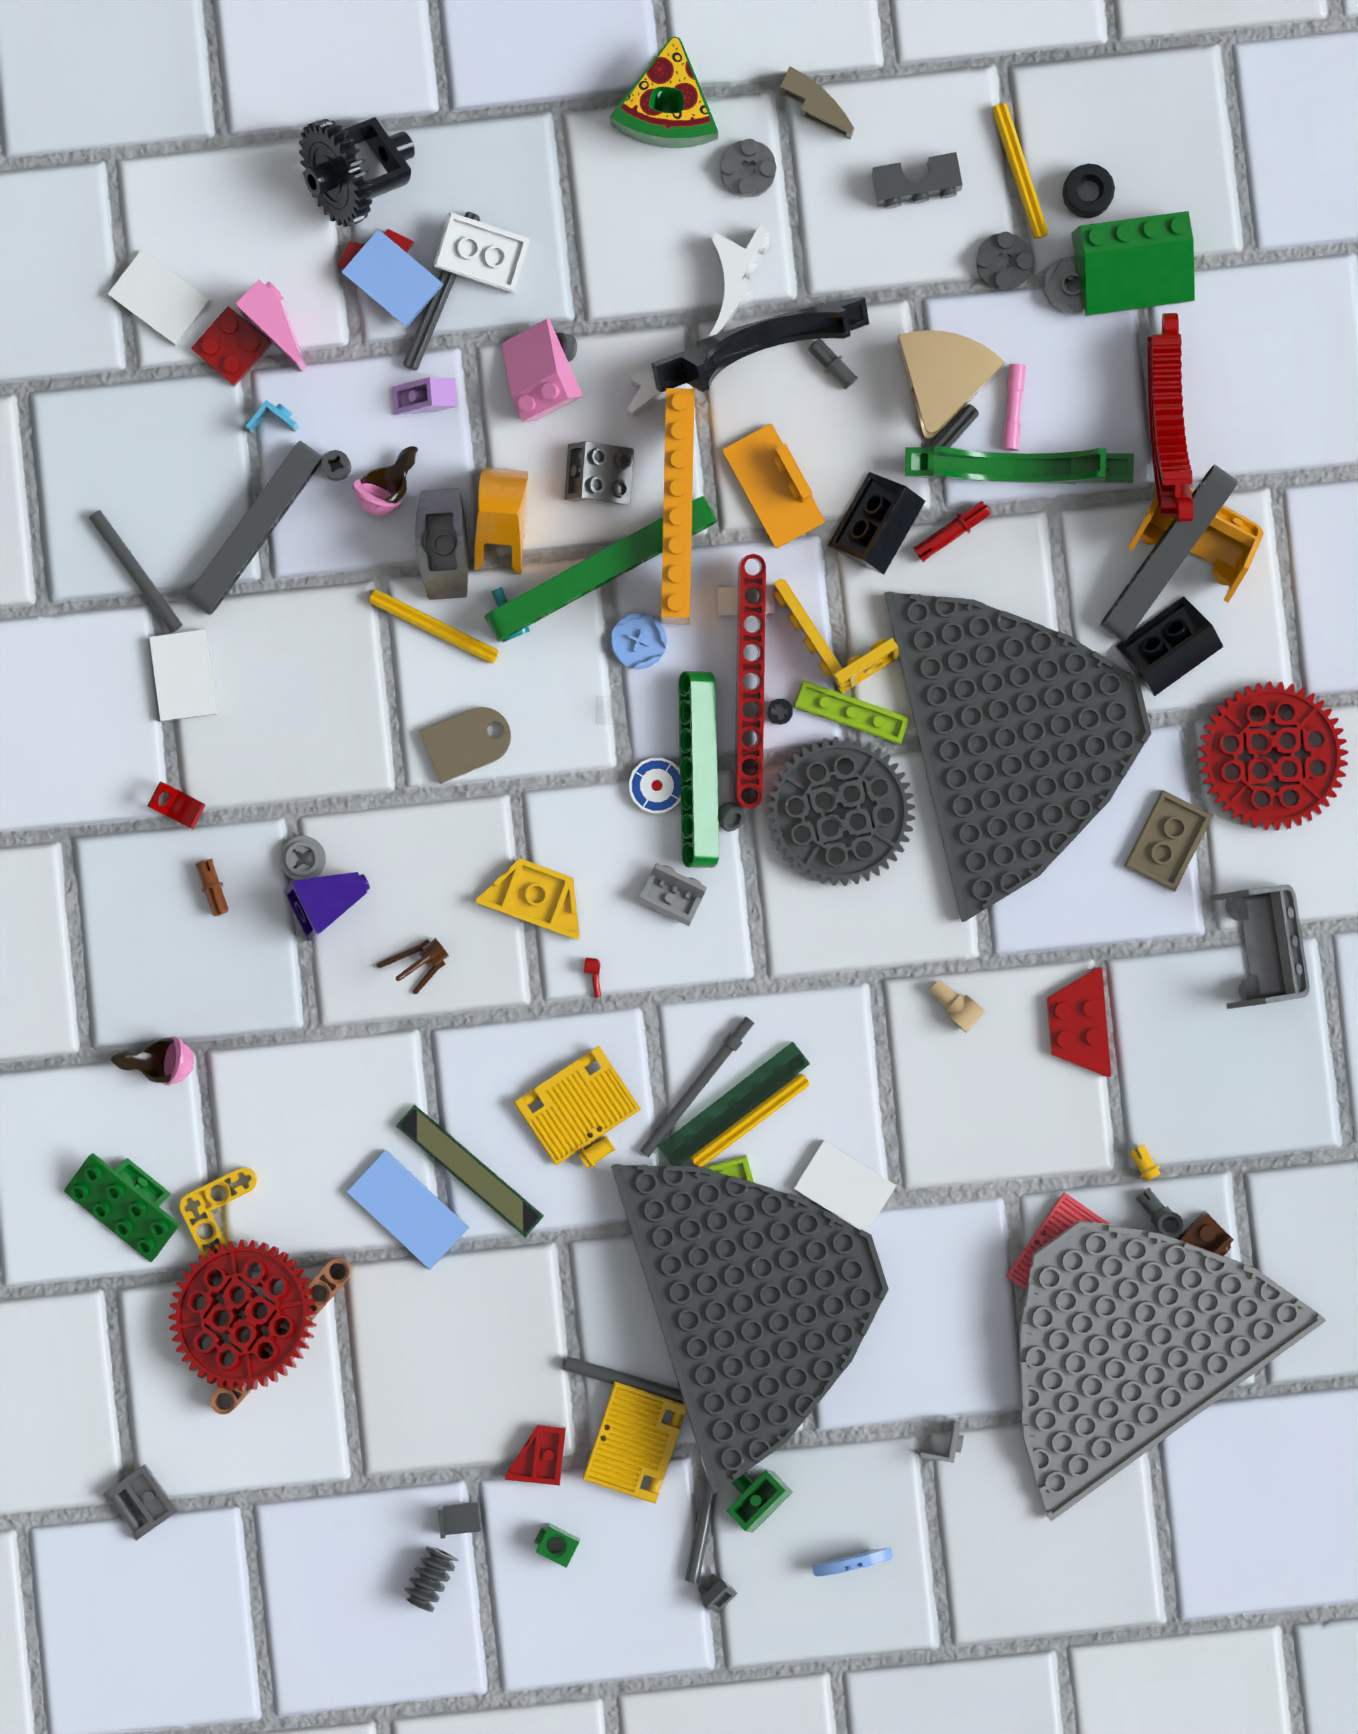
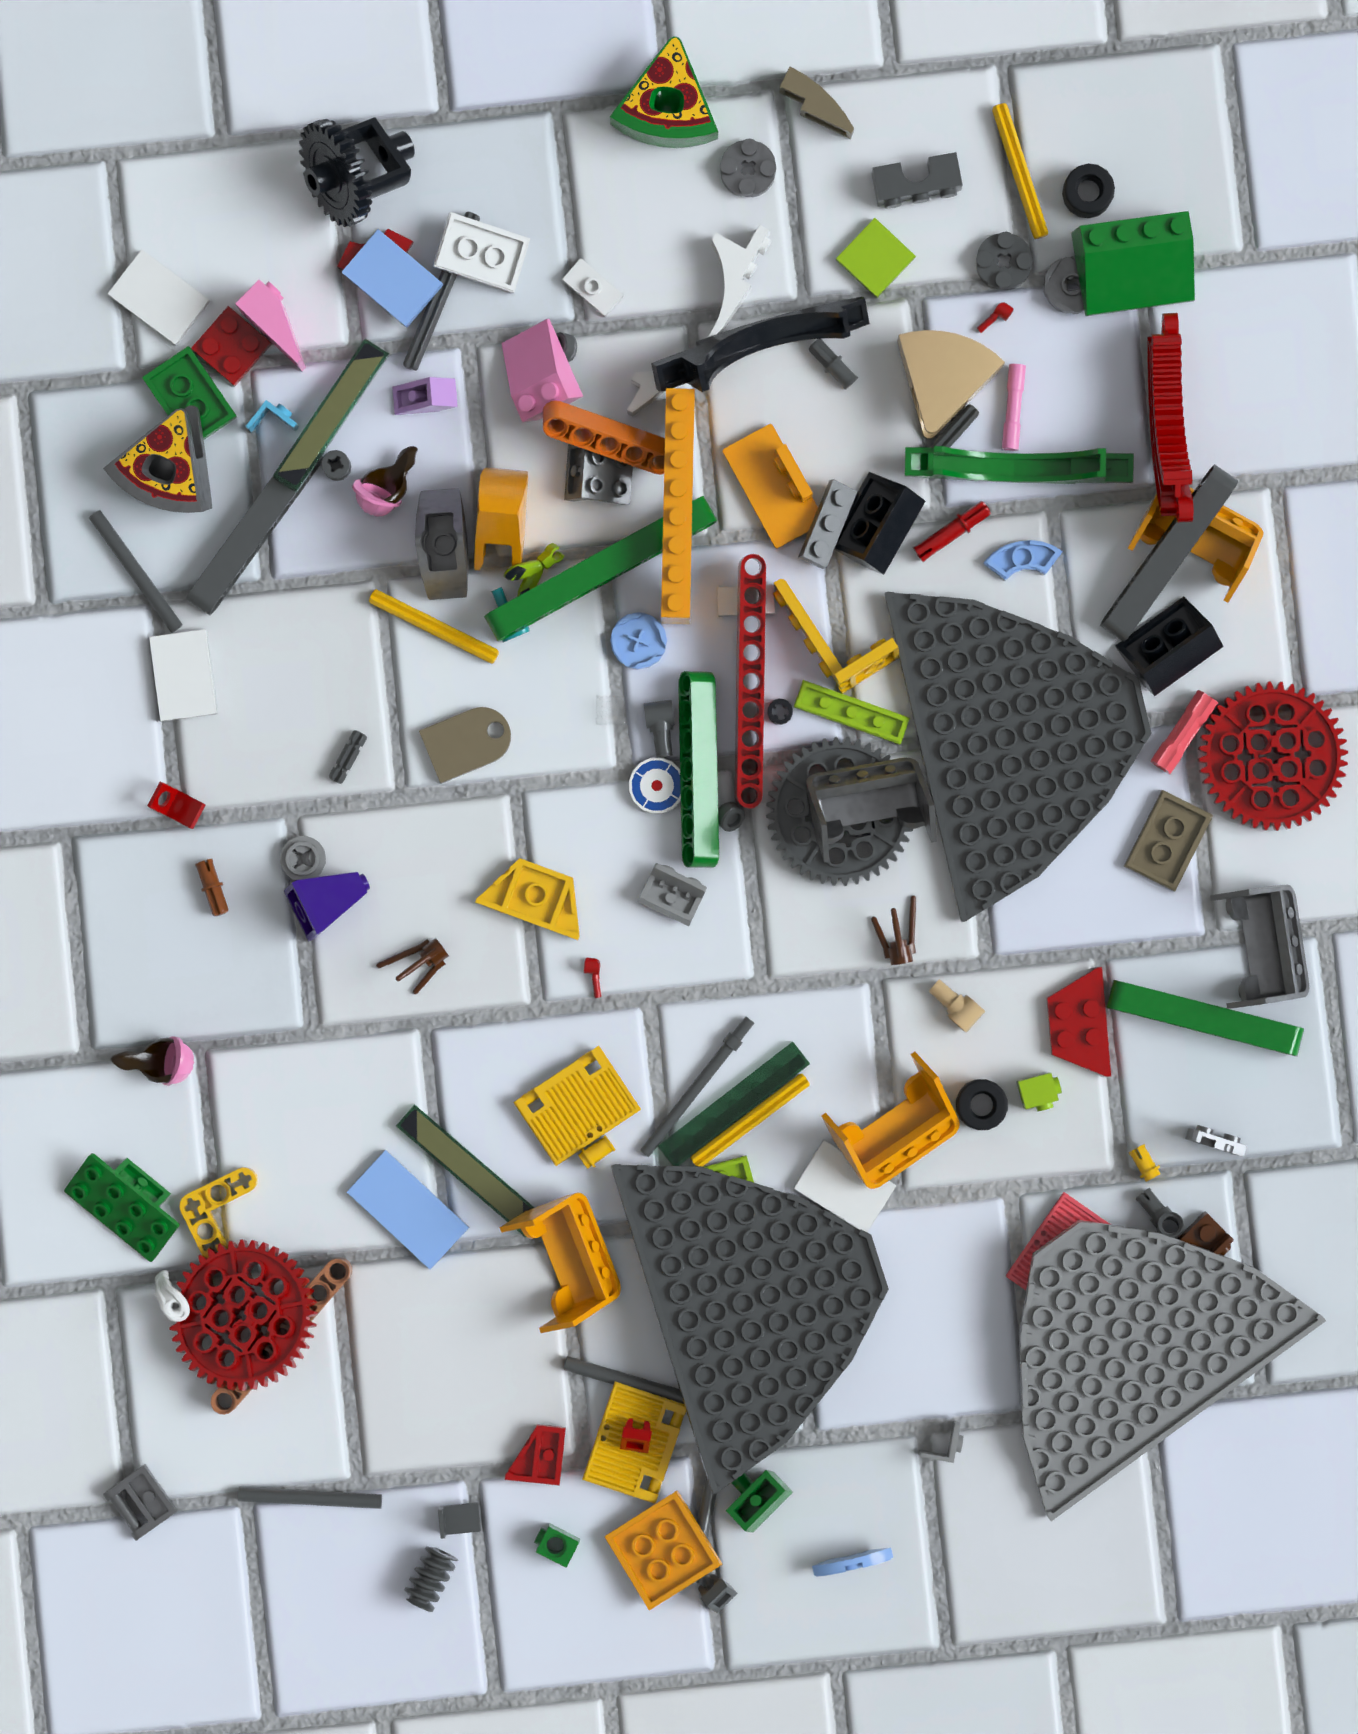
(167, 465): none -> piece
(171, 1300): none -> white piece
(185, 383): none -> green plate
(305, 1497): none -> dark grey piece
(330, 415): none -> olive tile
(347, 757): none -> dark grey axle
(532, 570): none -> lime piece
(576, 1255): none -> light orange windscreen
(592, 287): none -> white plate
(636, 1439): none -> red tile
(648, 449): none -> orange beam
(660, 719): none -> dark grey pin
(663, 1550): none -> light orange plate
(827, 524): none -> plate
(869, 795): none -> flat silver windscreen
(875, 258): none -> lime tile
(899, 950): none -> reddish brown plant
(900, 1134): none -> light orange windscreen
(998, 1111): none -> black tyre
(1002, 310): none -> red hand
(1022, 556): none -> light blue tile
(1039, 1091): none -> lime brick
(1184, 731): none -> coral axle
(1205, 1018): none -> green beam
(1228, 1143): none -> wing

